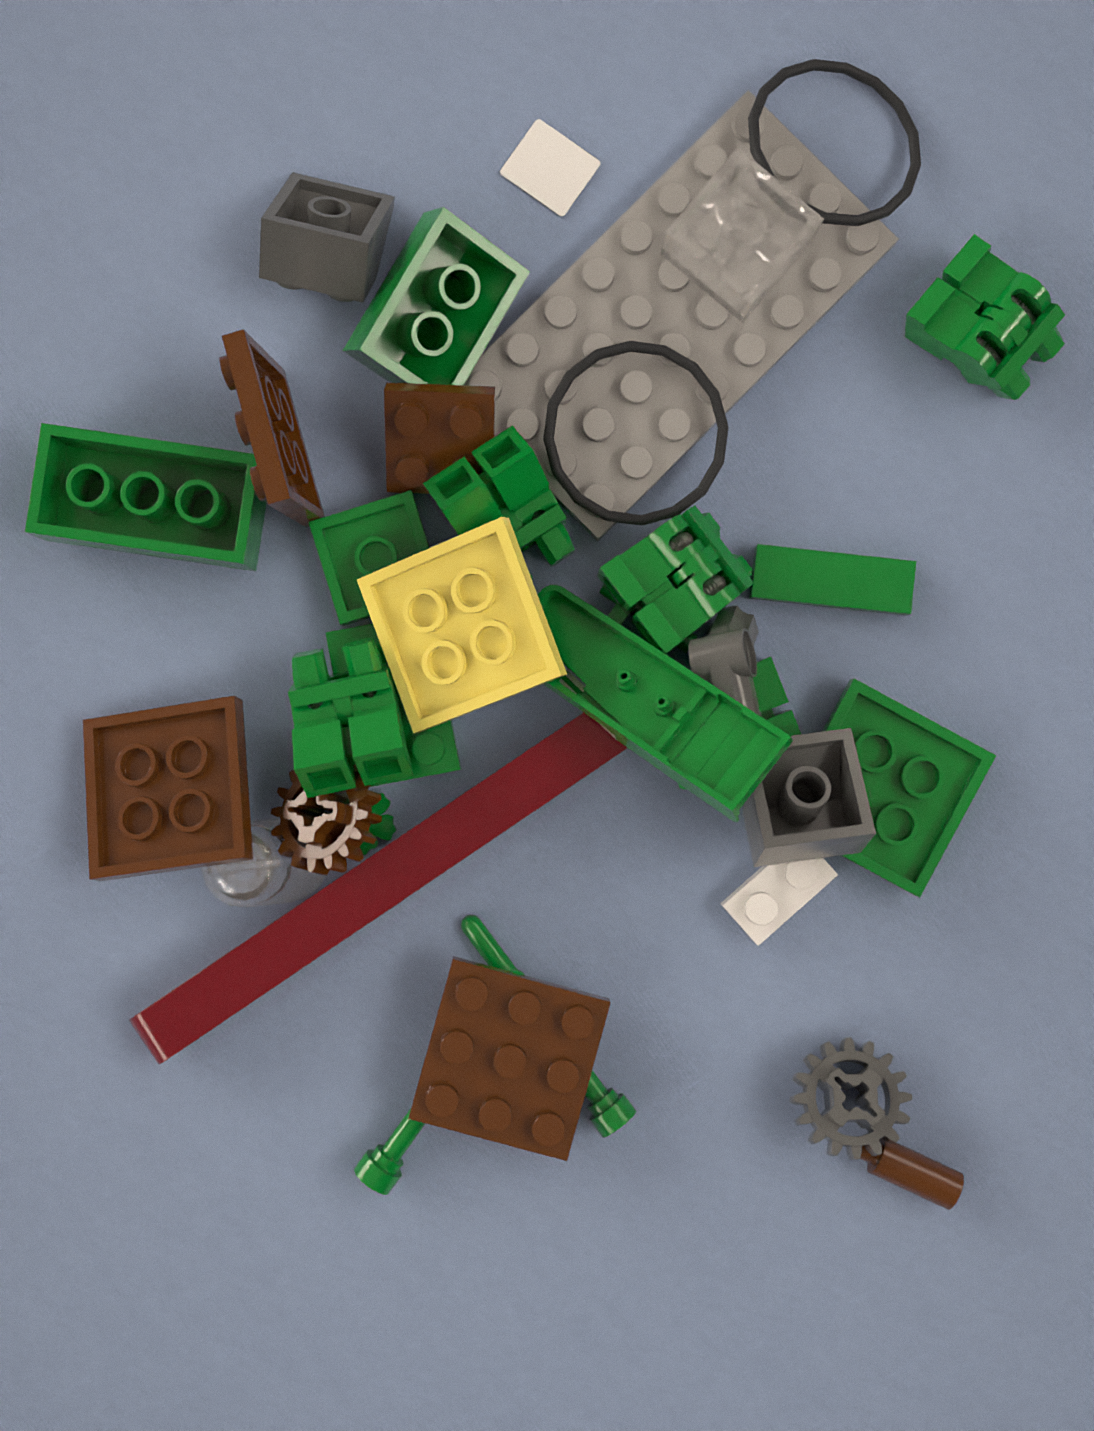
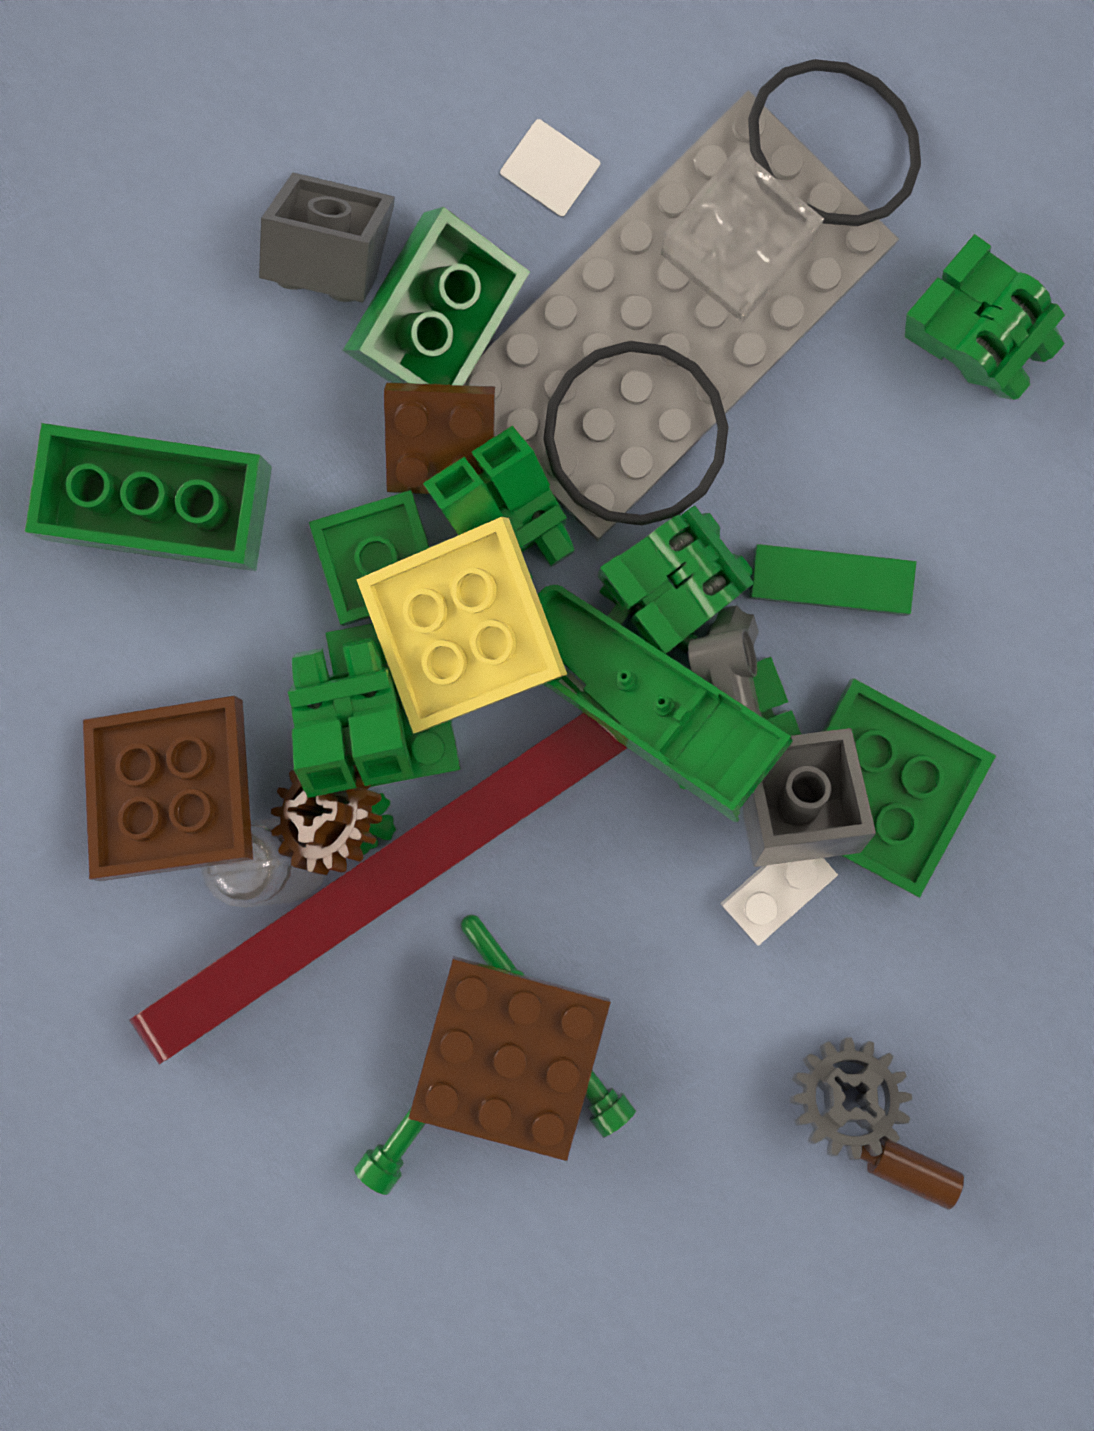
(272, 428): reddish brown plate -> none

